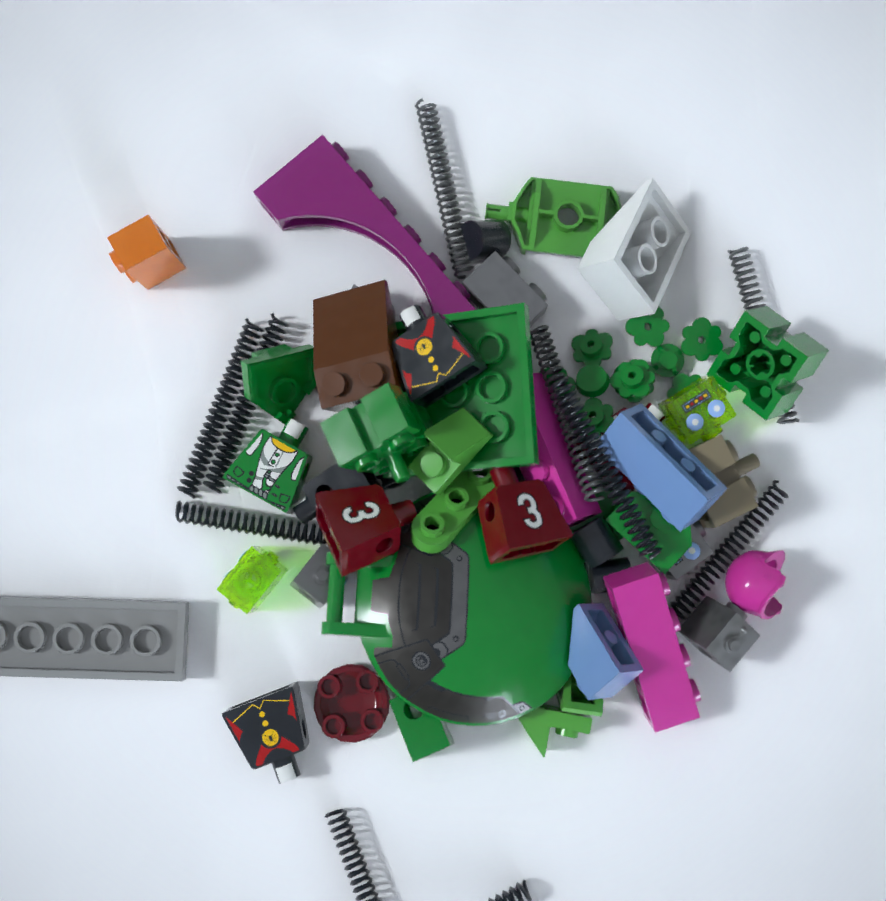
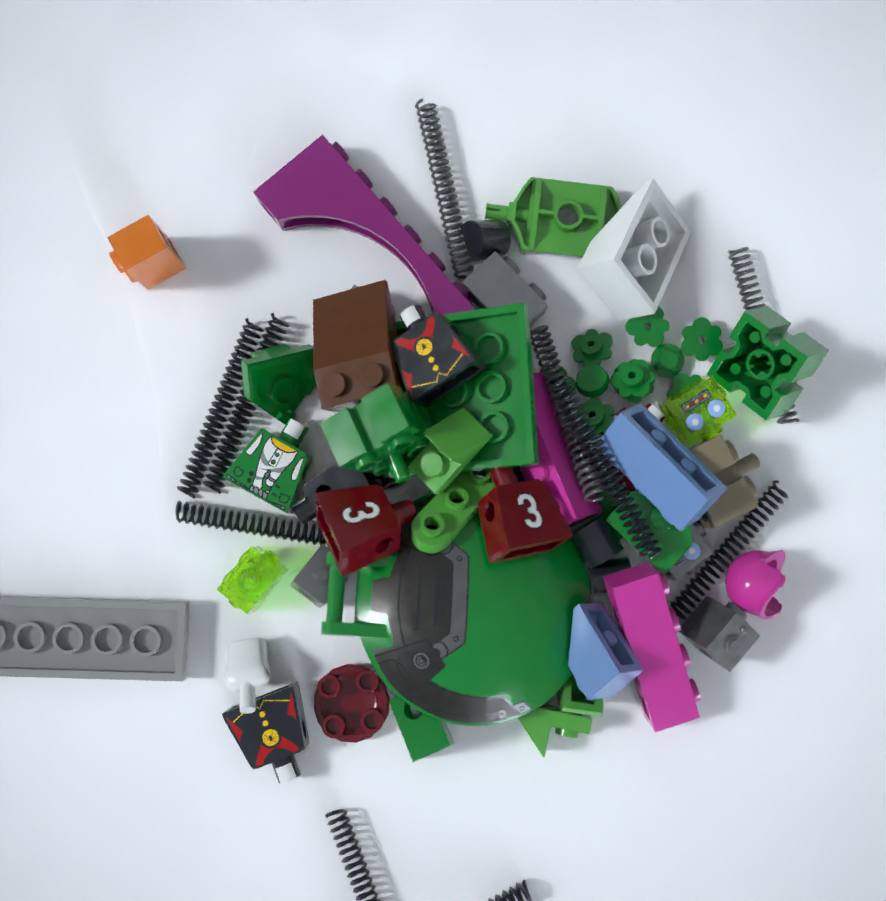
(247, 670): none -> white piece

